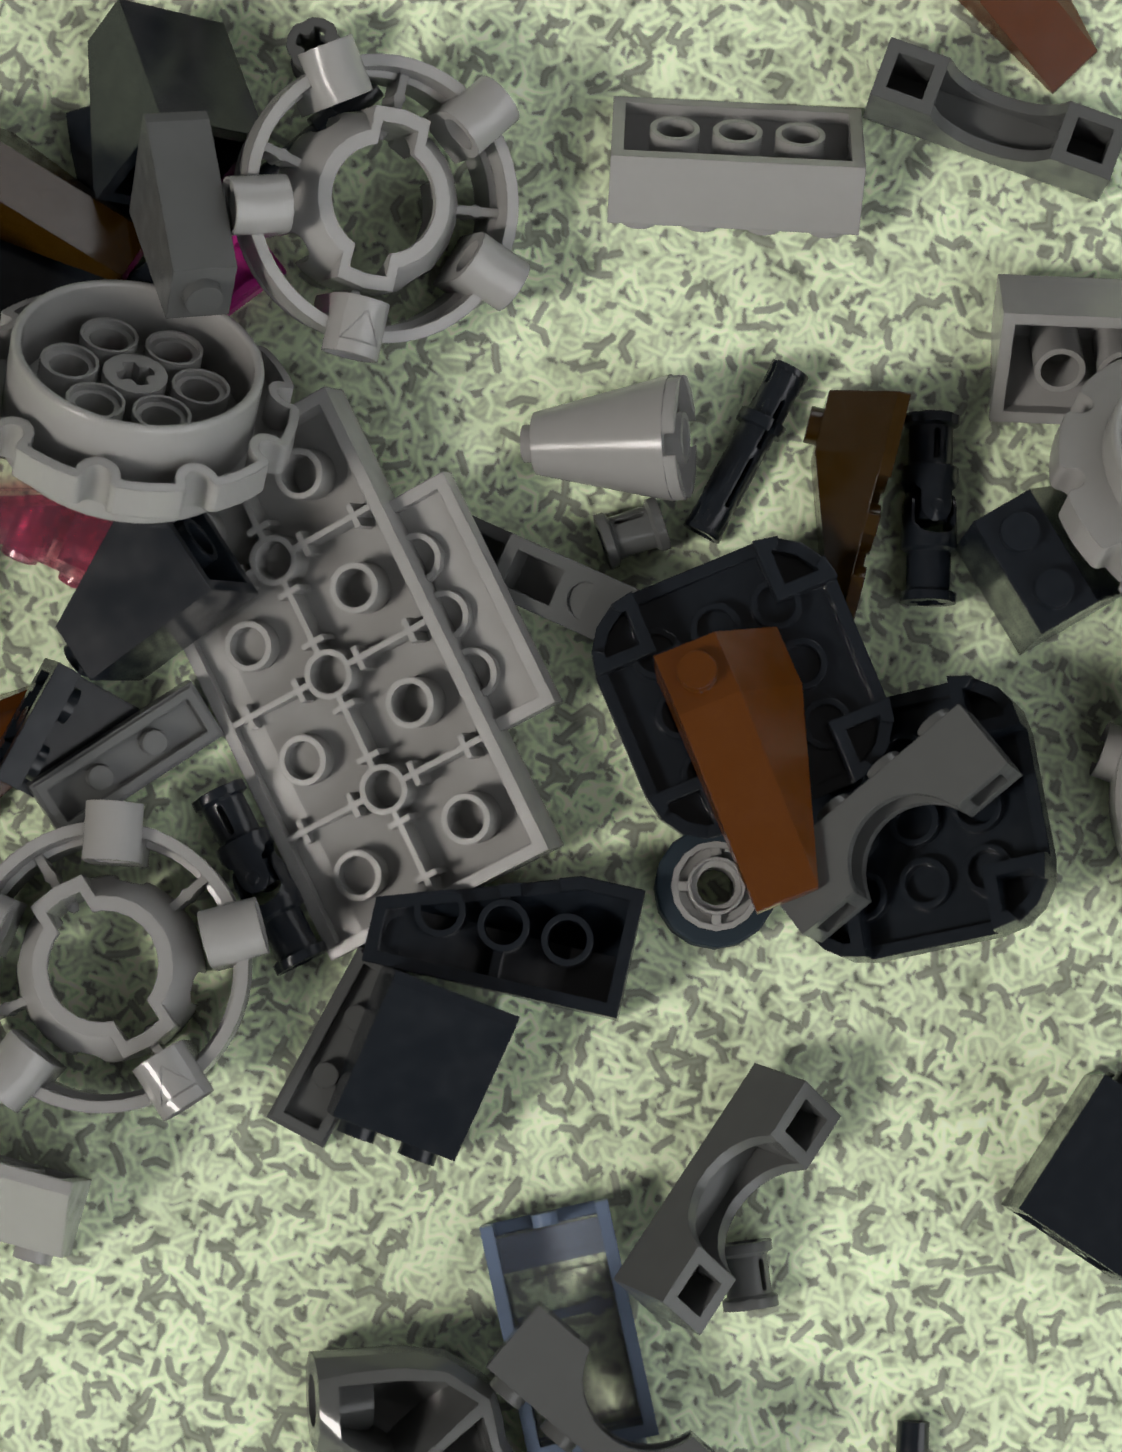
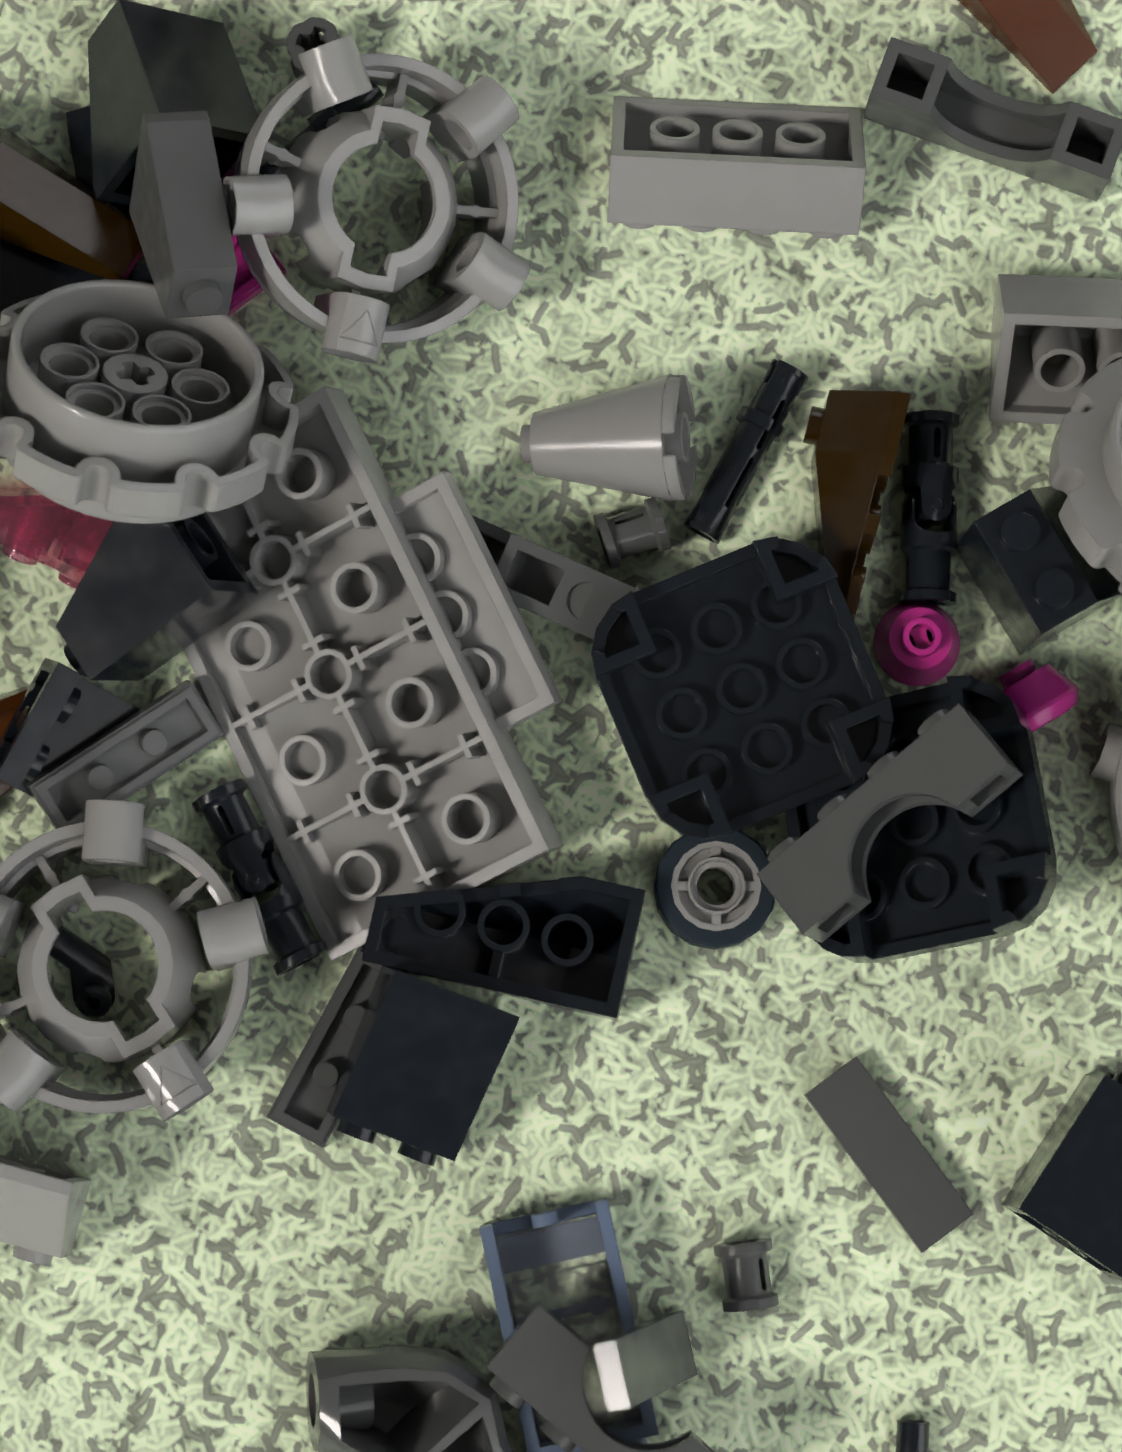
(89, 973): none -> black arm
(644, 1361): none -> dark grey tile
(748, 743): reddish brown wedge -> none
(764, 1132): dark grey arch -> none
(888, 1154): none -> dark grey tile
(924, 661): none -> dark pink cone
(1039, 692): none -> dark pink cone

